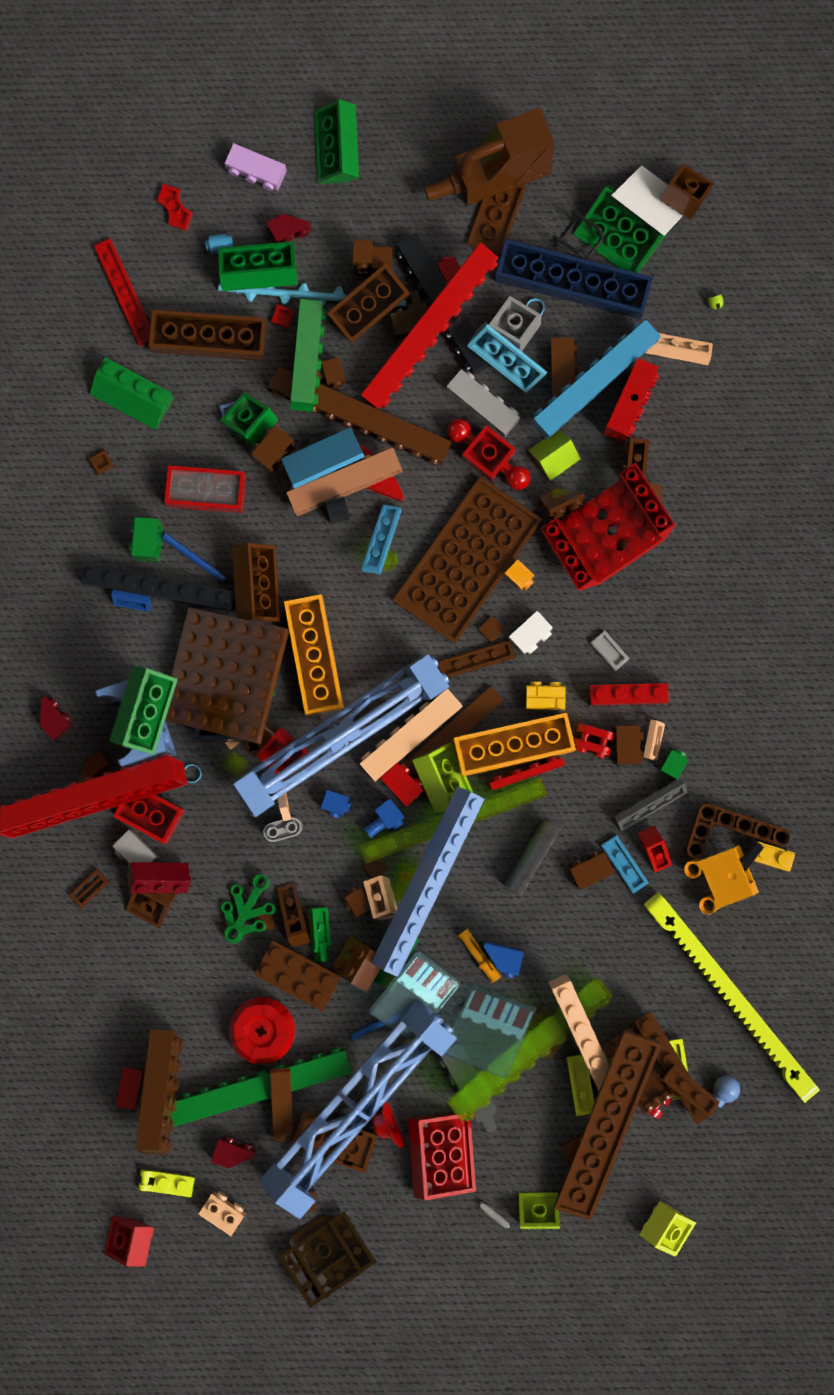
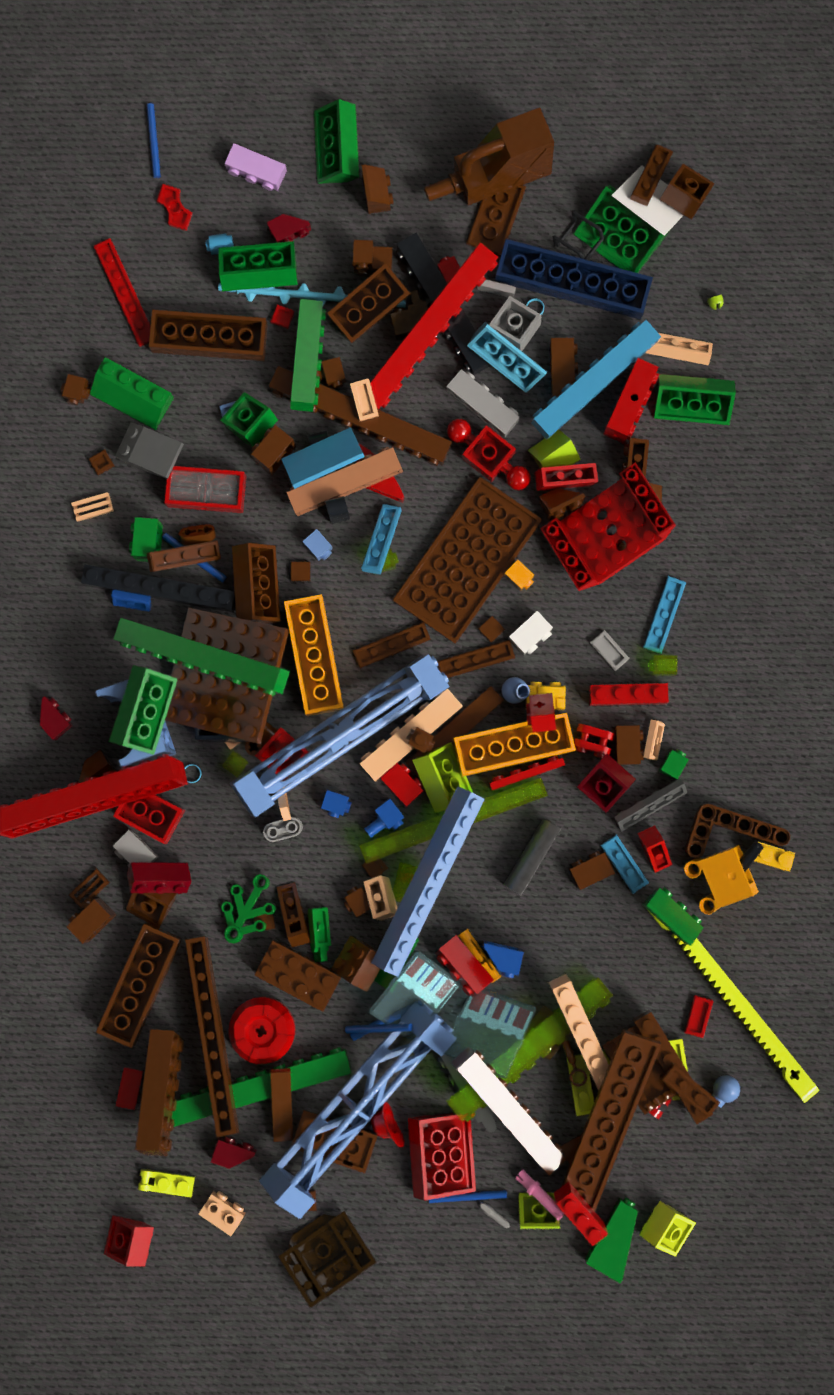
(75, 389): none -> reddish brown brick
(91, 499): none -> light nougat tile
(91, 920): none -> reddish brown brick
(139, 985): none -> reddish brown brick
(149, 450): none -> dark grey slope
(153, 140): none -> blue bar
(183, 556): none -> reddish brown tile
(197, 534): none -> reddish brown beam
(203, 656): none -> green brick
(212, 1036): none -> reddish brown brick
(300, 571): none -> reddish brown tile
(318, 545): none -> medium blue brick
(364, 399): none -> light nougat tile
(376, 189): none -> reddish brown slope
(379, 1028): none -> blue bar
(391, 645): none -> reddish brown tile
(420, 740): none -> reddish brown brick
(464, 966): none -> red brick
(472, 1196): none -> blue bar
(497, 288): none -> light grey tile
(508, 1110): none -> brick
(515, 690): none -> medium blue piece
(533, 1188): none -> bright pink pin
(541, 712): none -> red brick
(566, 476): none -> red brick
(572, 1060): none -> reddish brown piece
(580, 1213): none -> red brick
(606, 783): none -> dark red brick
(611, 1252): none -> green slope
(651, 175): none -> reddish brown tile
(663, 665): none -> clear neon green brick
(664, 615): none -> dark azure tile
(673, 915): none -> green slope
(694, 399): none -> green slope
(698, 1016): none -> red tile

